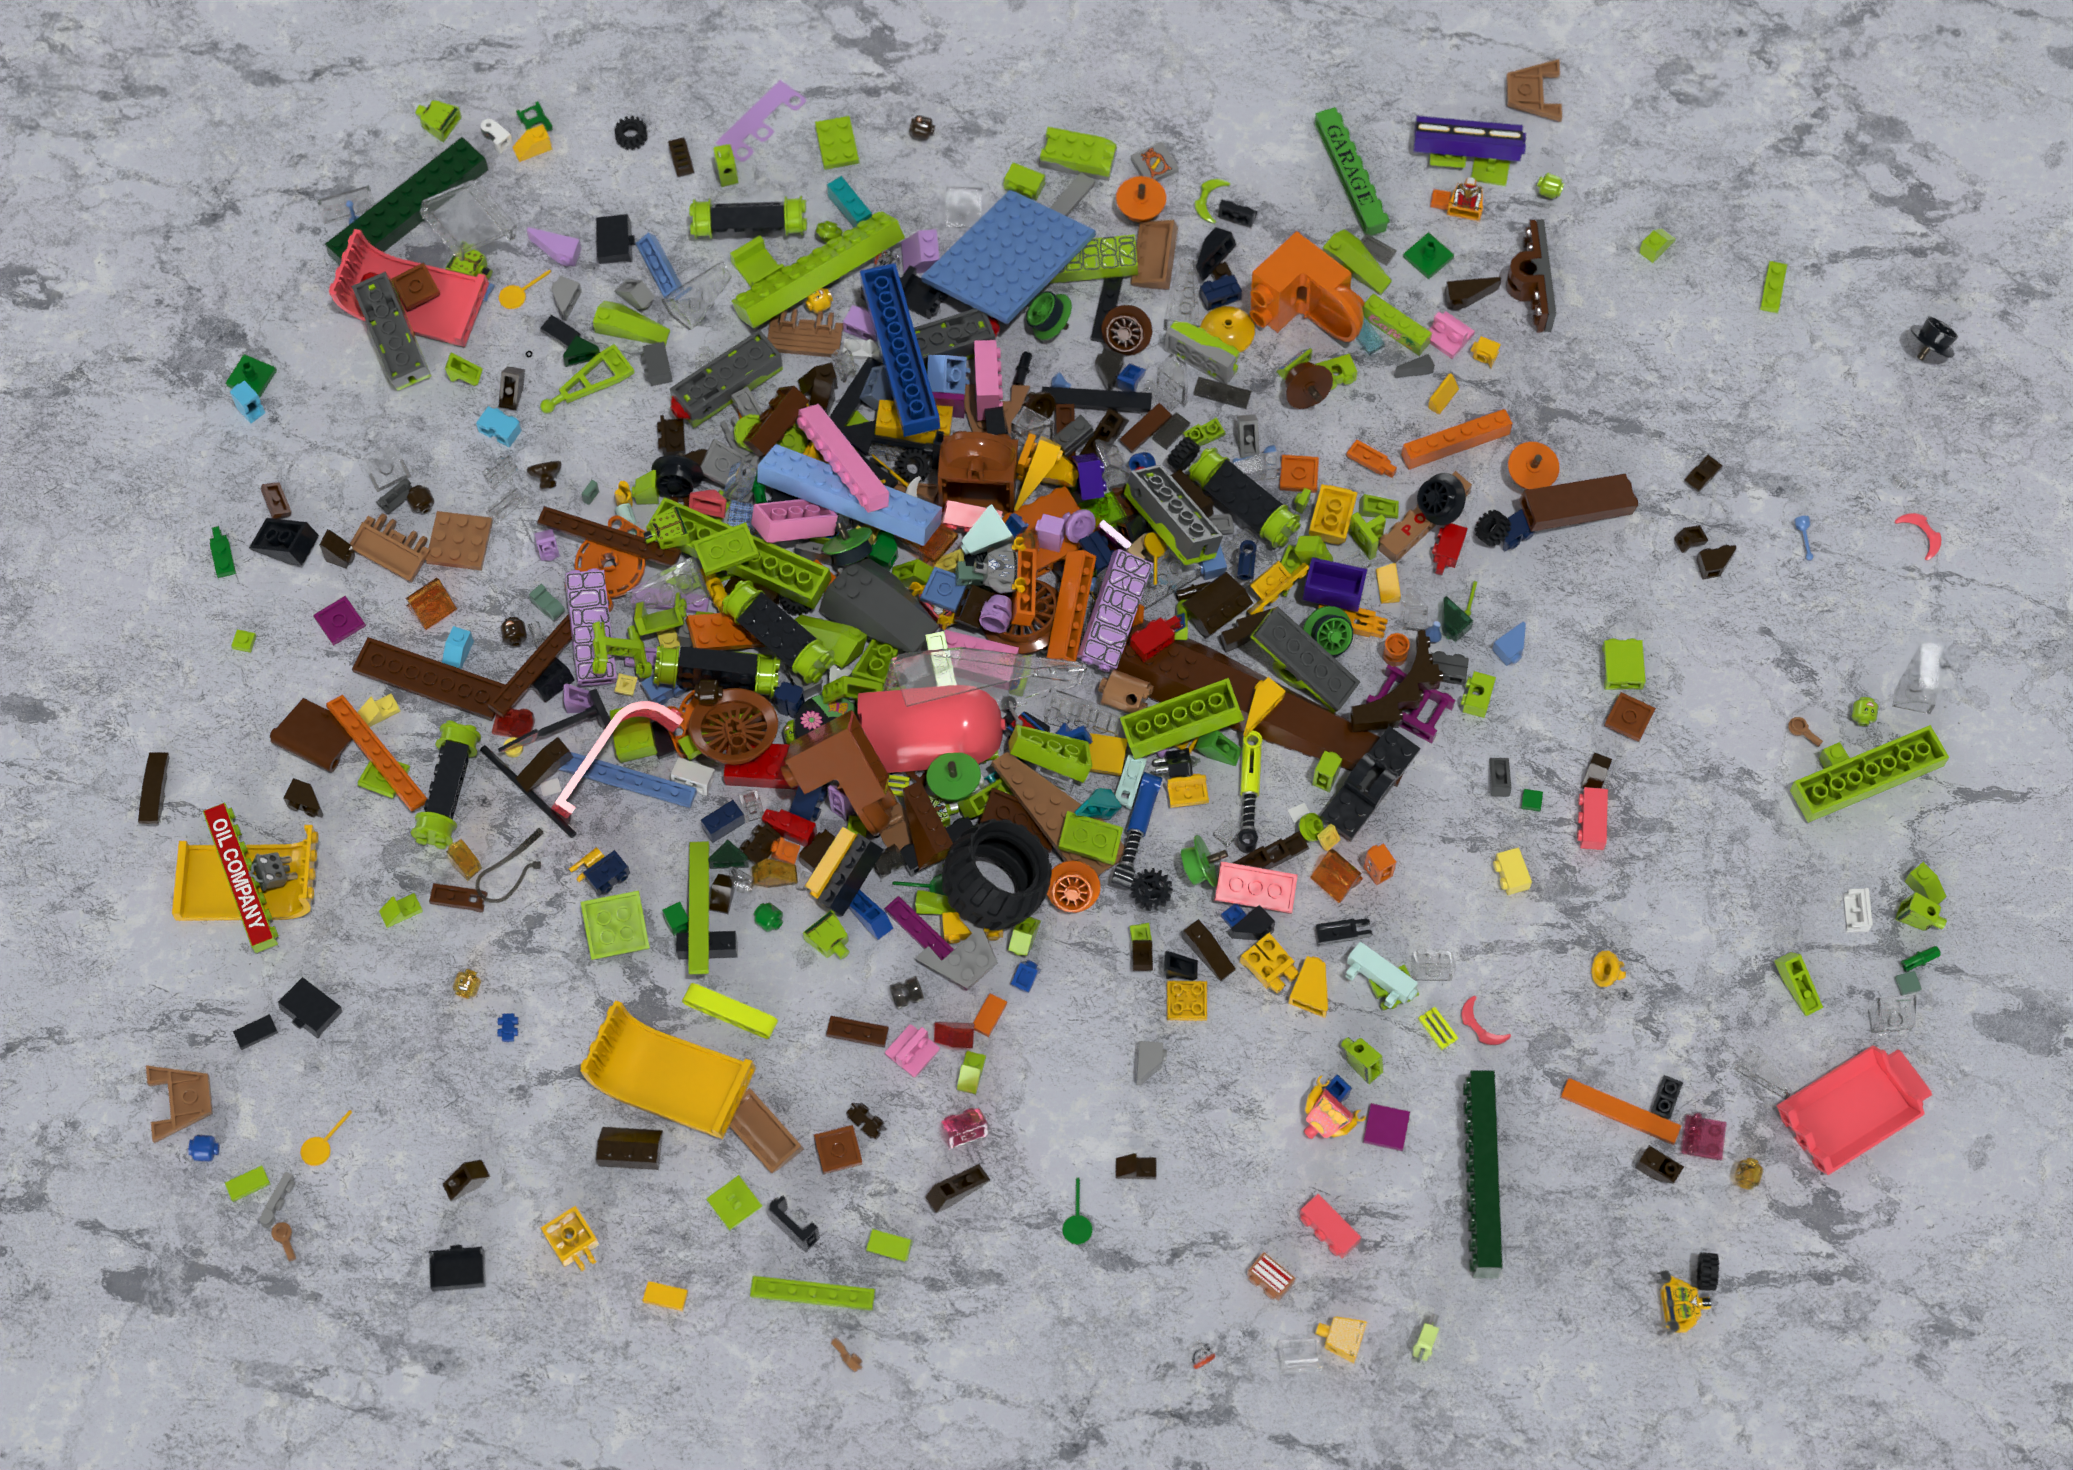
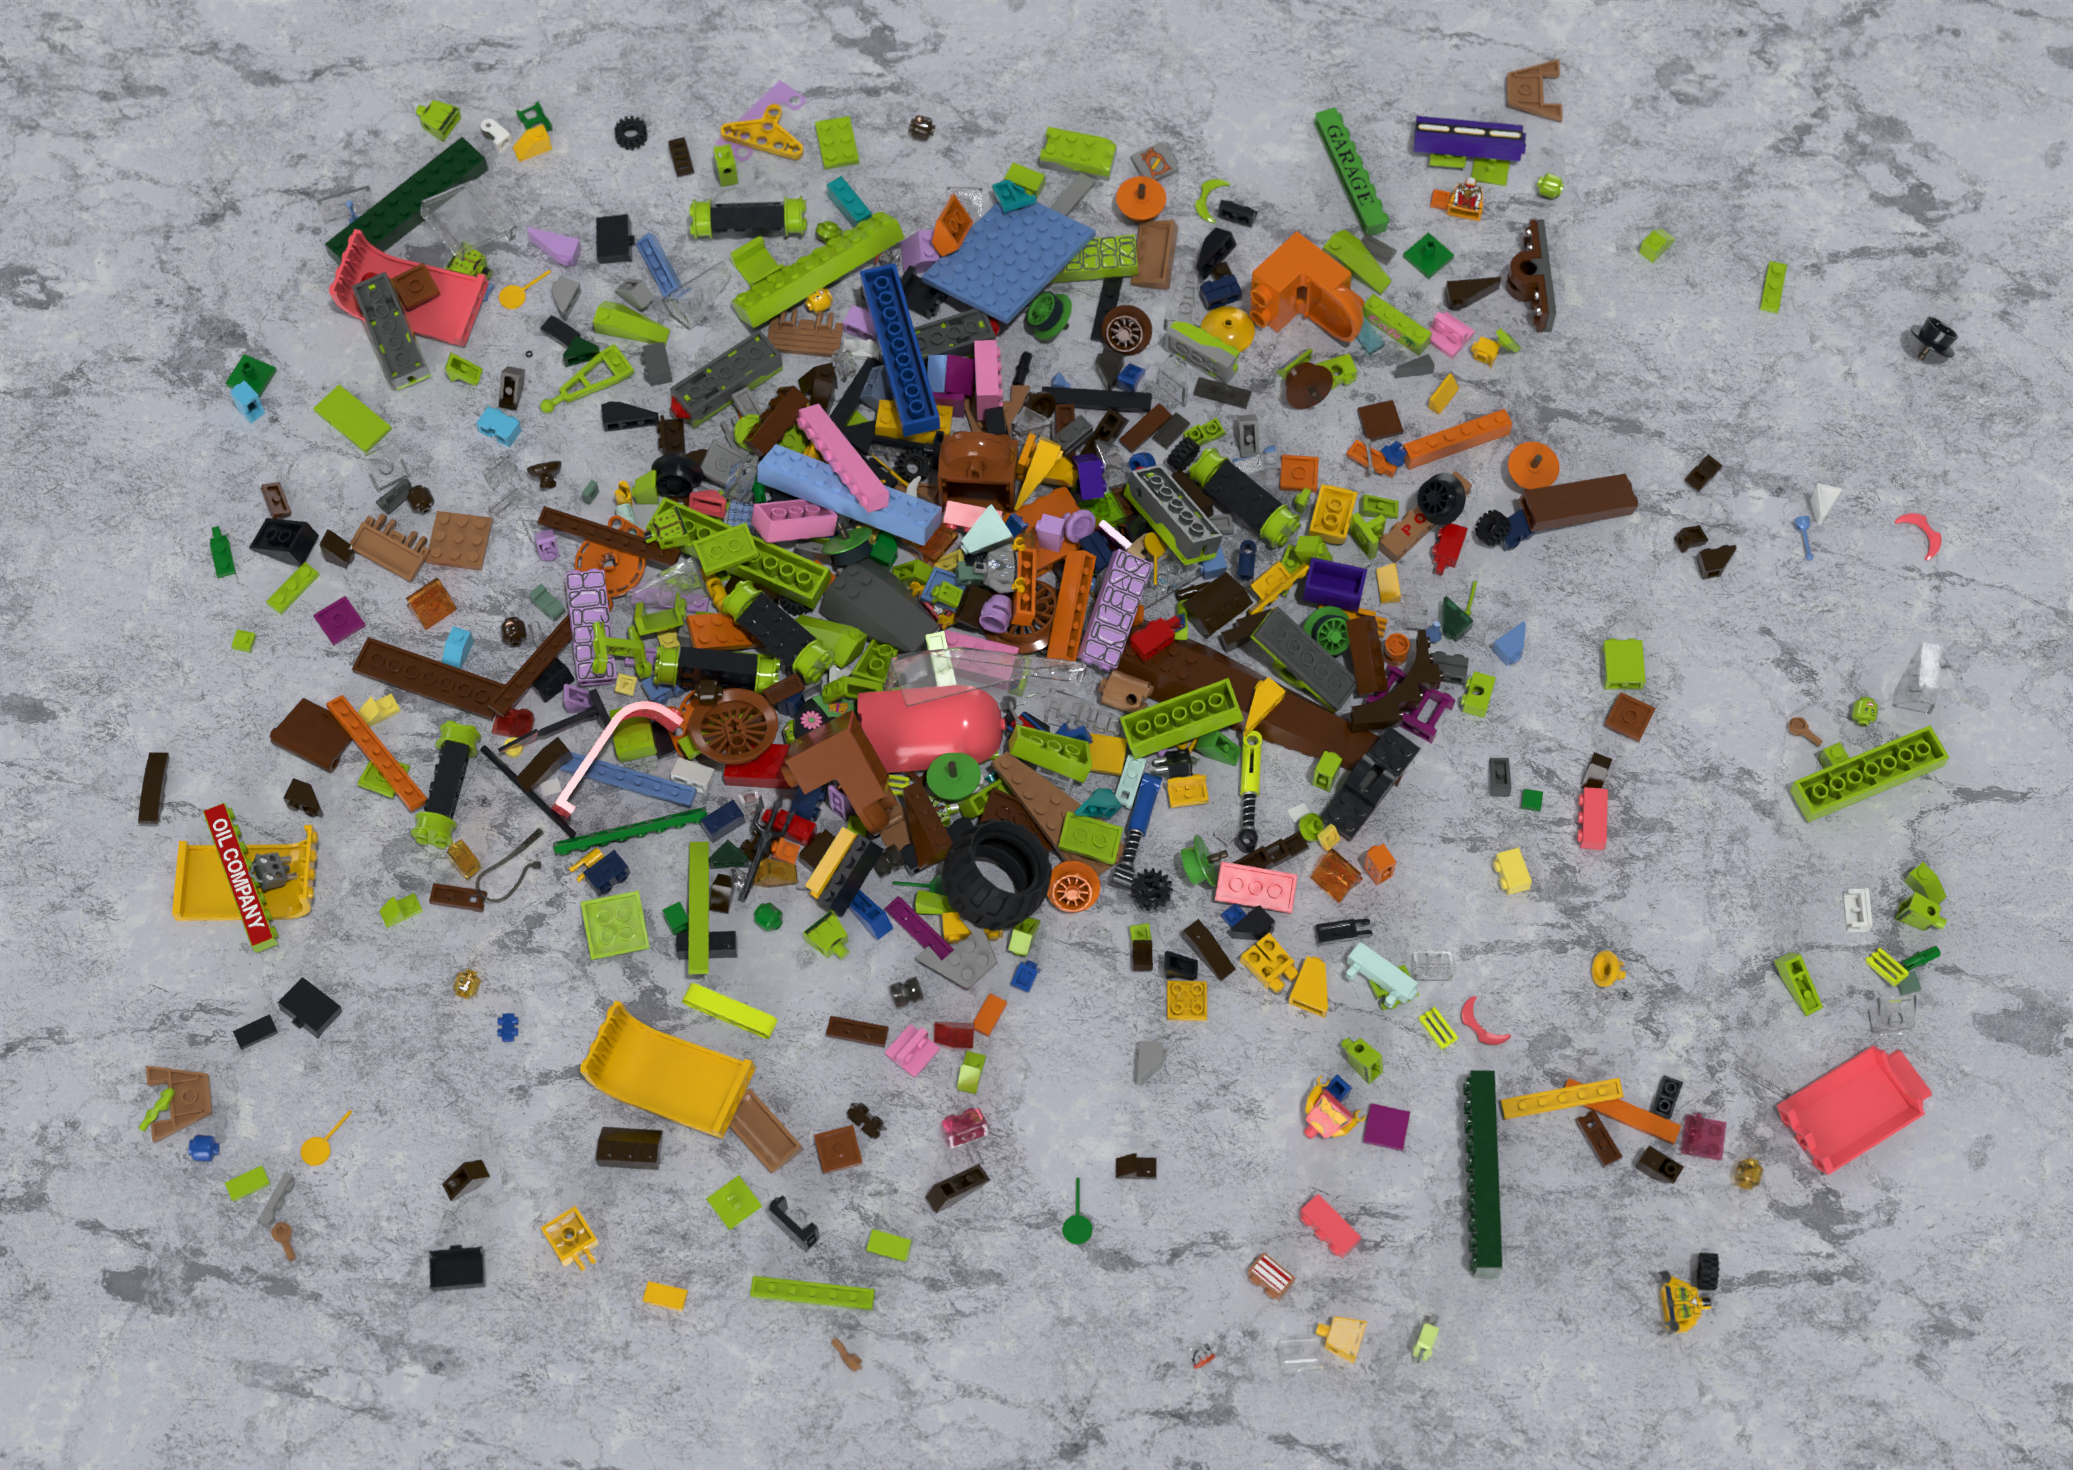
(160, 1105): none -> lime animal
(292, 588): none -> lime plate
(352, 418): none -> lime tile
(623, 832): none -> green plate
(626, 416): none -> black slope
(756, 132): none -> yellow beam
(764, 841): none -> black piece
(783, 689): none -> reddish brown tile
(946, 594): none -> lime bracket
(951, 227): none -> orange slope
(959, 375): none -> magenta tile
(1012, 196): none -> teal wing
(1367, 442): none -> light grey hinge
(1367, 655): none -> reddish brown wedge
(1380, 420): none -> reddish brown tile
(1393, 453): none -> blue tile
(1507, 341): none -> lime plate
(1562, 1098): none -> yellow tile
(1599, 1139): none -> reddish brown plate
(1823, 500): none -> white slope
(1879, 956): none -> neon yellow tile

